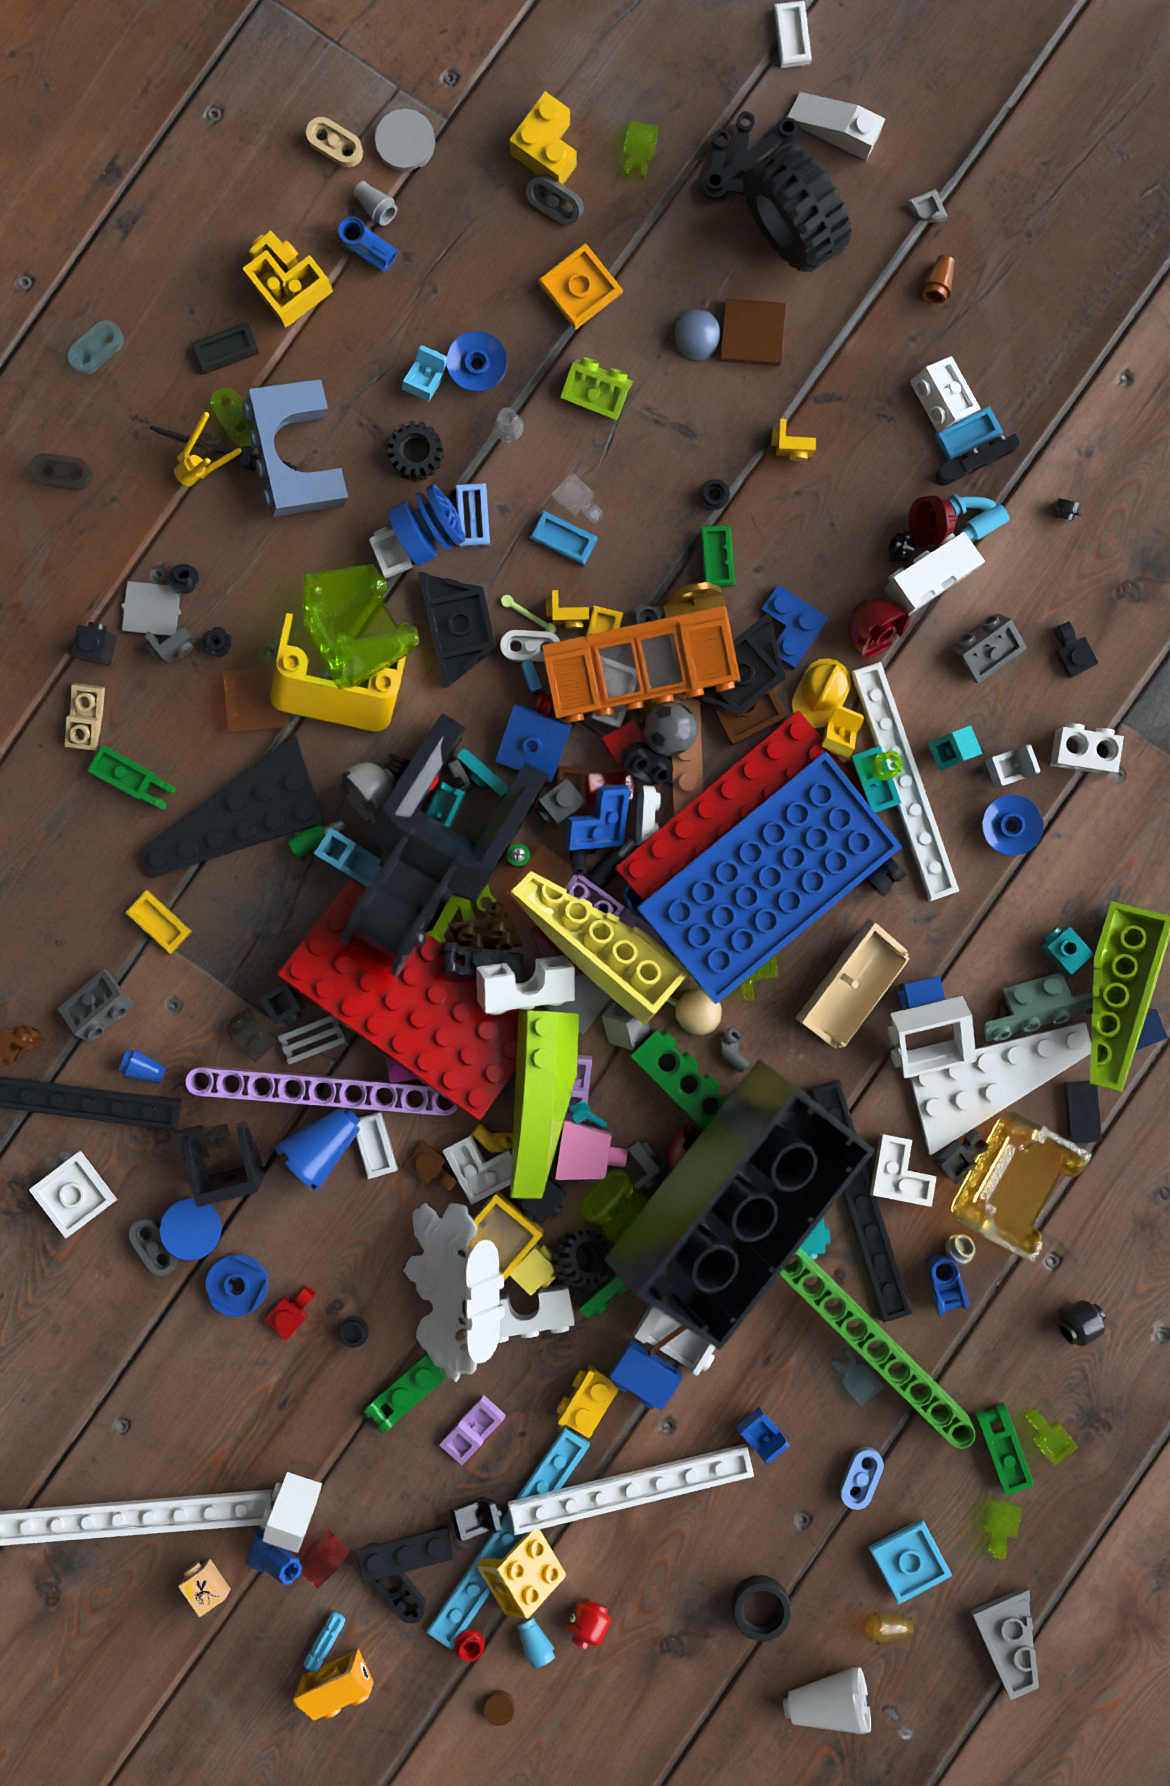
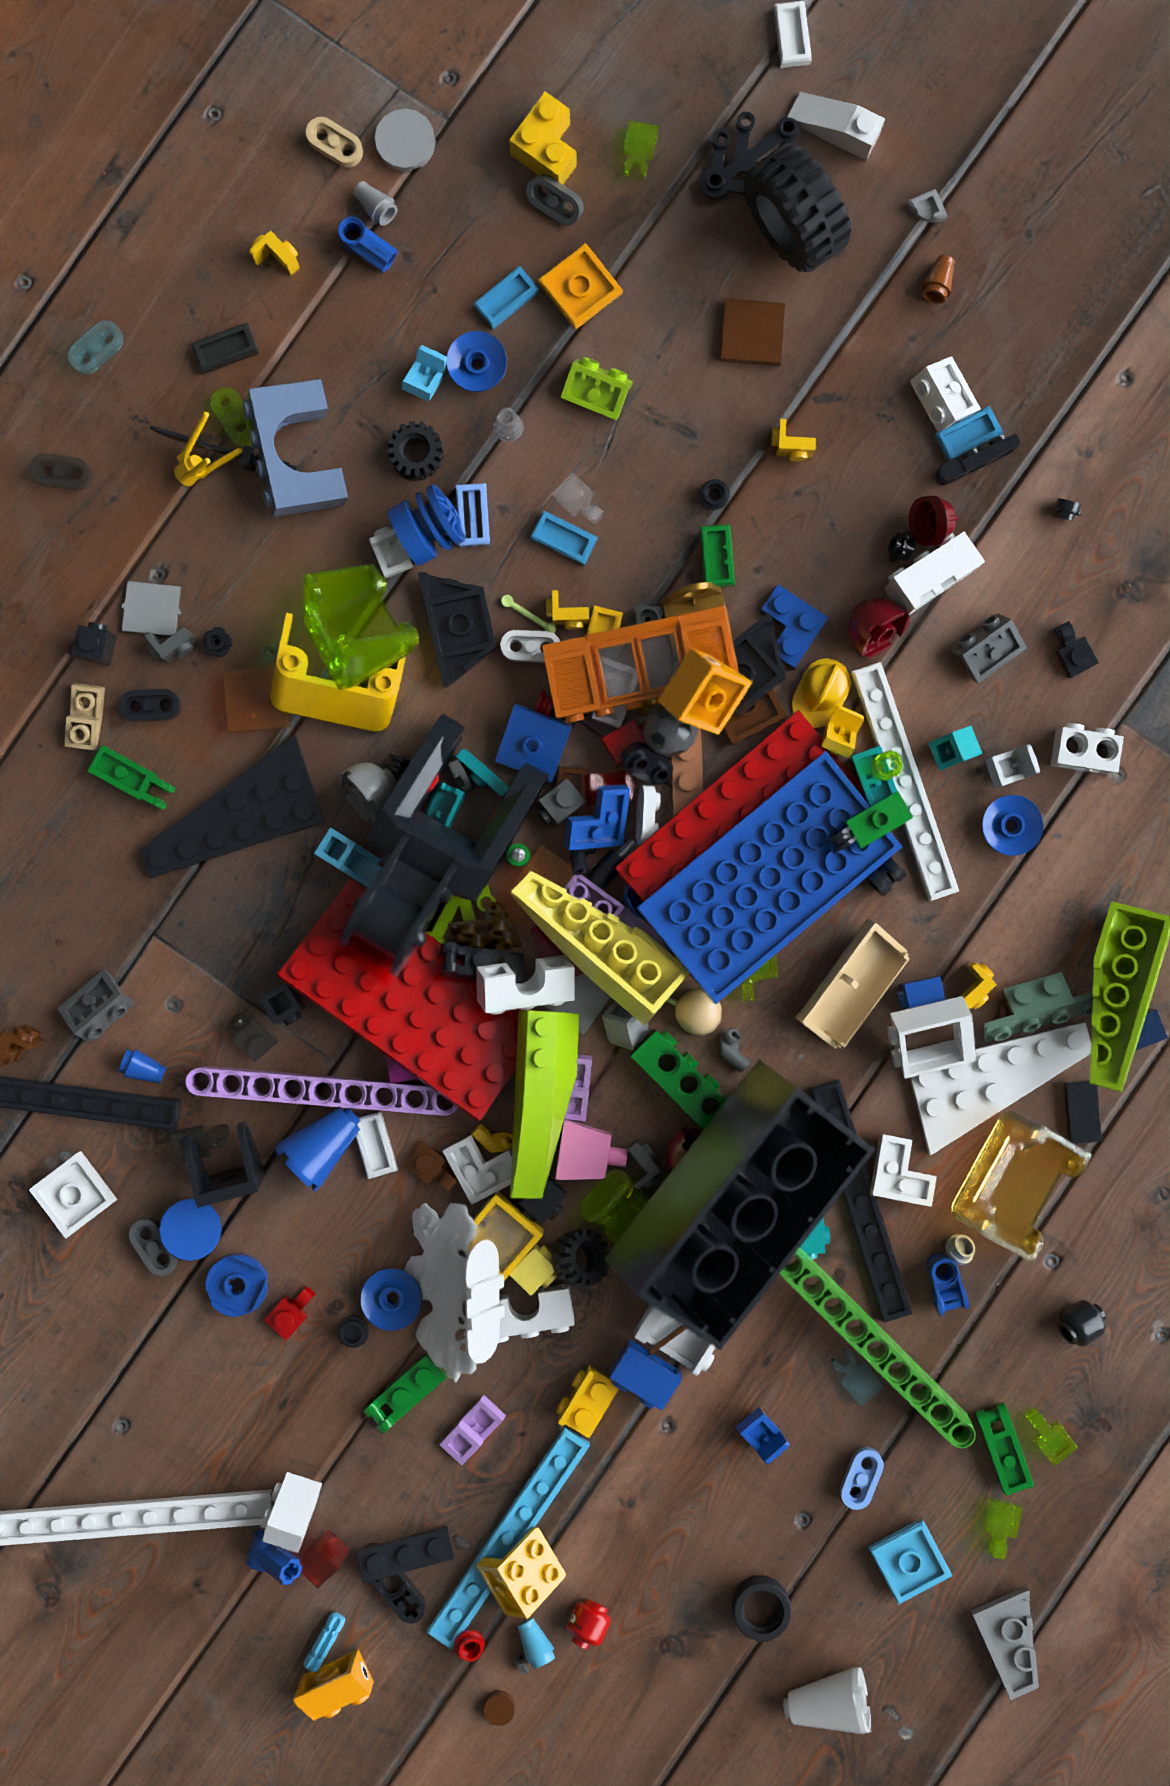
(151, 705): none -> black plate
(158, 922): yellow tile -> none
(186, 585): black plate -> none
(204, 1587): light nougat brick -> none
(287, 1048): light grey tile -> none
(291, 292): yellow brick -> none
(309, 840): green piece -> none
(380, 1310): none -> blue dish
(476, 1518): black bracket -> none
(506, 297): none -> dark azure tile
(520, 1662): none -> flat silver piece
(531, 677): dark azure tile -> none
(582, 1111): teal hand -> none
(597, 1300): green plate -> none
(630, 1489): white tile -> none
(697, 334): sand blue hair -> none
(704, 691): none -> light orange slope
(840, 839): none -> black bush
(878, 819): none -> green plate
(886, 1628): clear yellow cone -> none
(958, 1157): black plate -> none
(976, 994): none -> yellow bracket
(991, 518): medium azure plant -> none
(1066, 949): teal brick -> none

